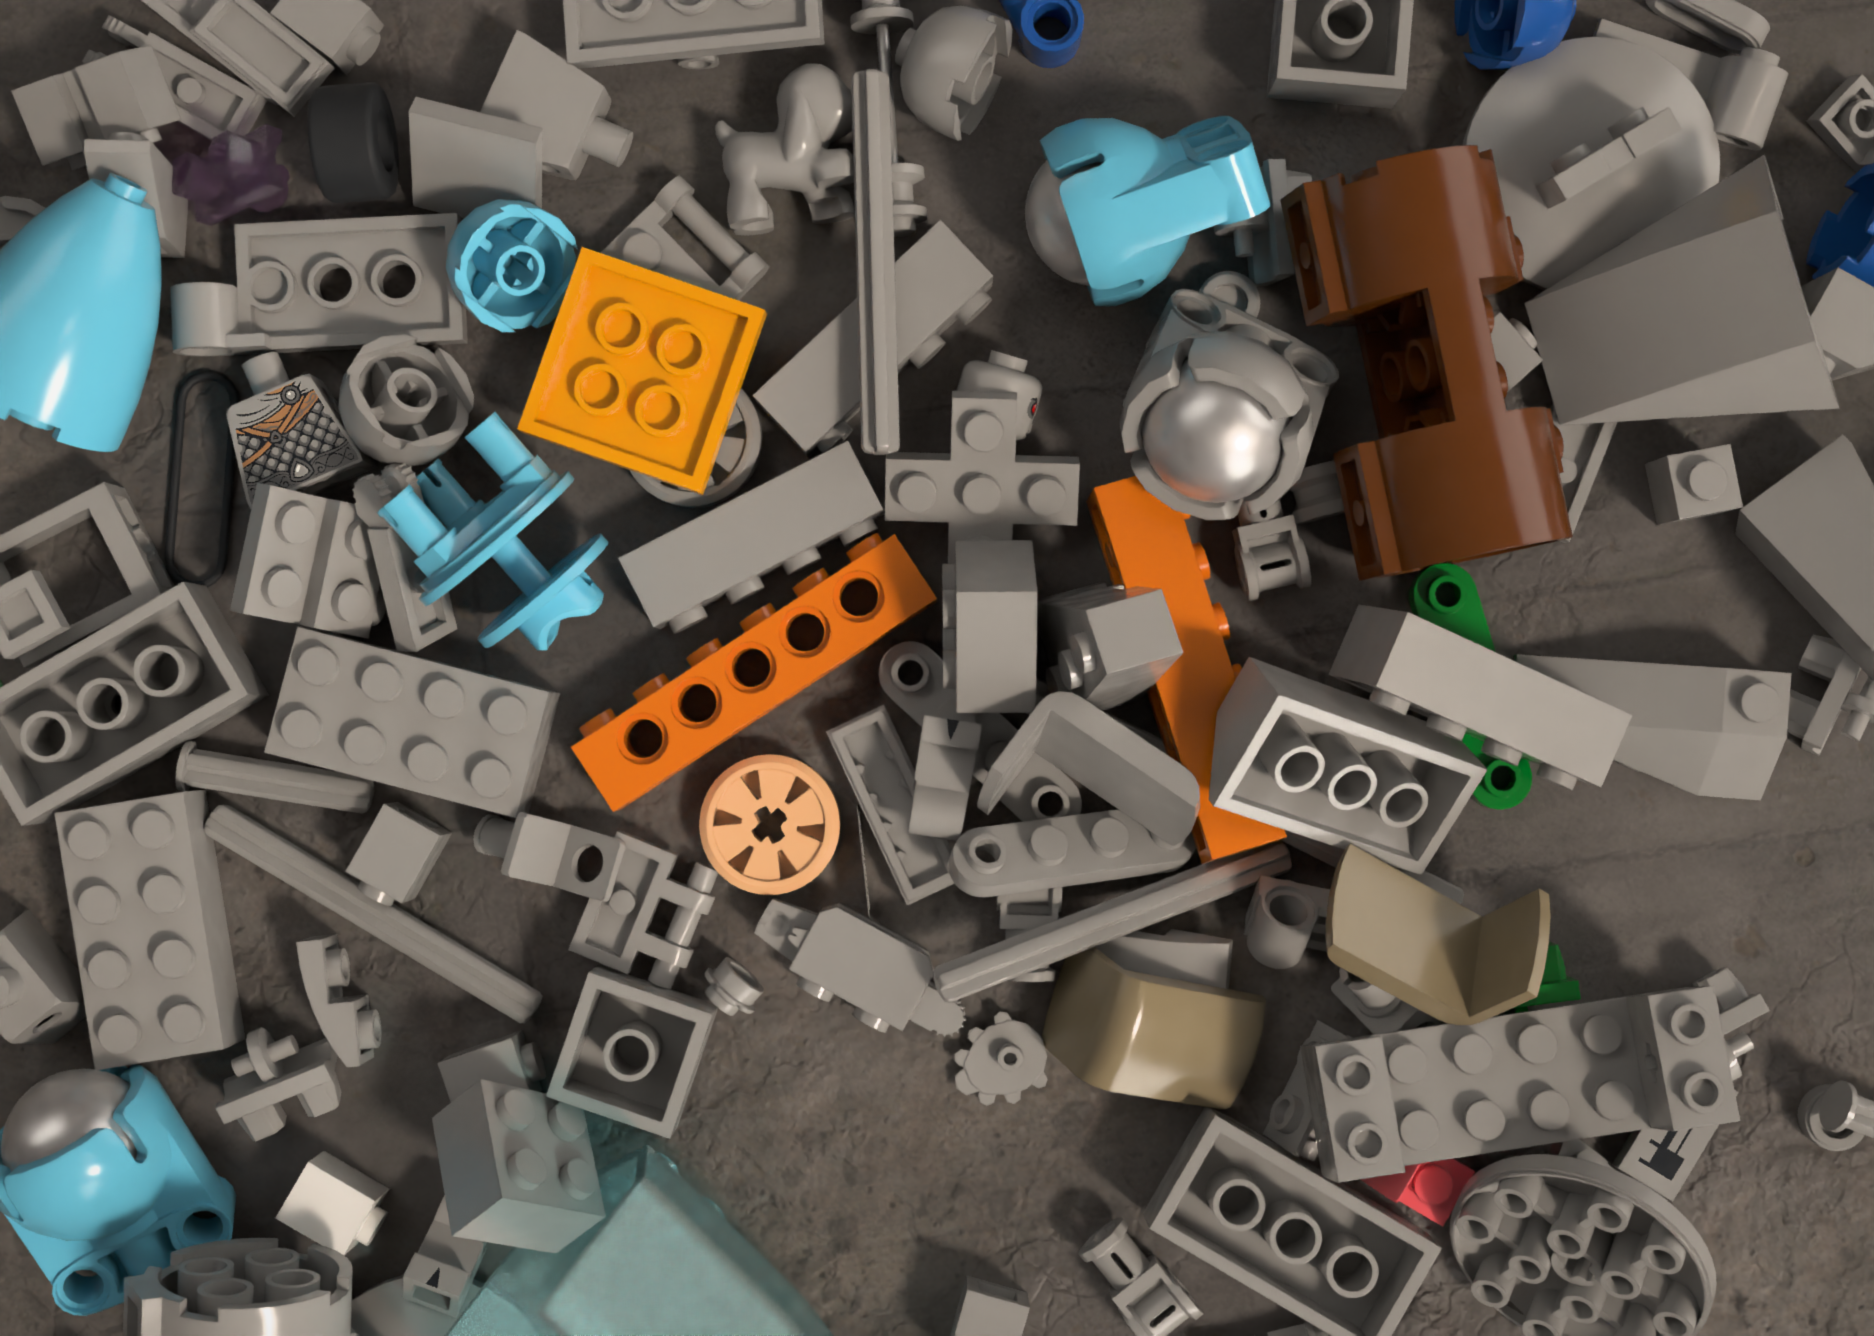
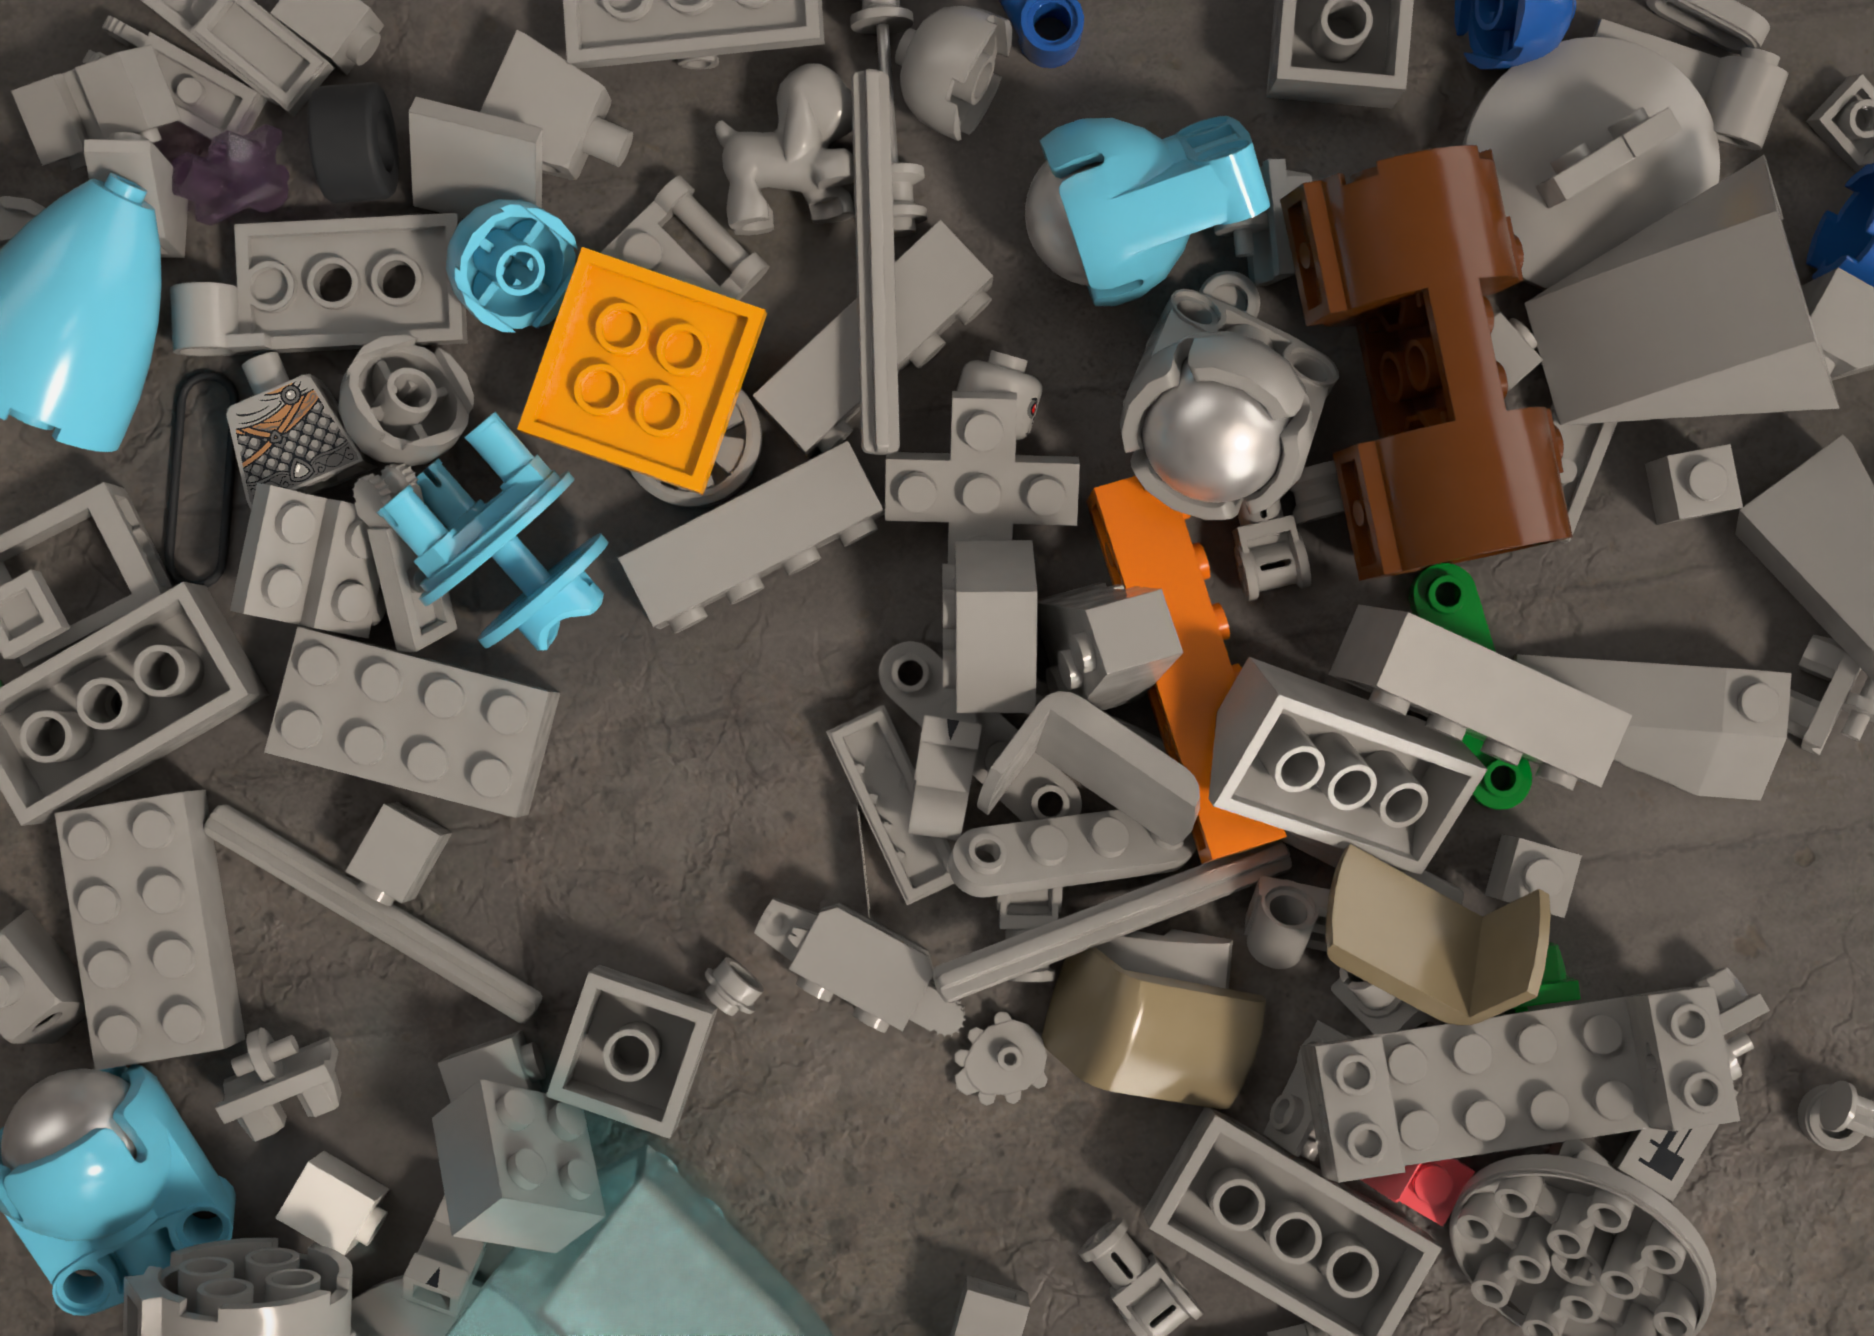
(272, 780): light grey axle -> none
(347, 1020): light grey slope -> none
(549, 852): light grey bracket -> none
(619, 928): light grey plate -> none
(626, 775): orange brick -> none
(731, 816): light nougat wheel -> none
(1528, 866): none -> light grey brick

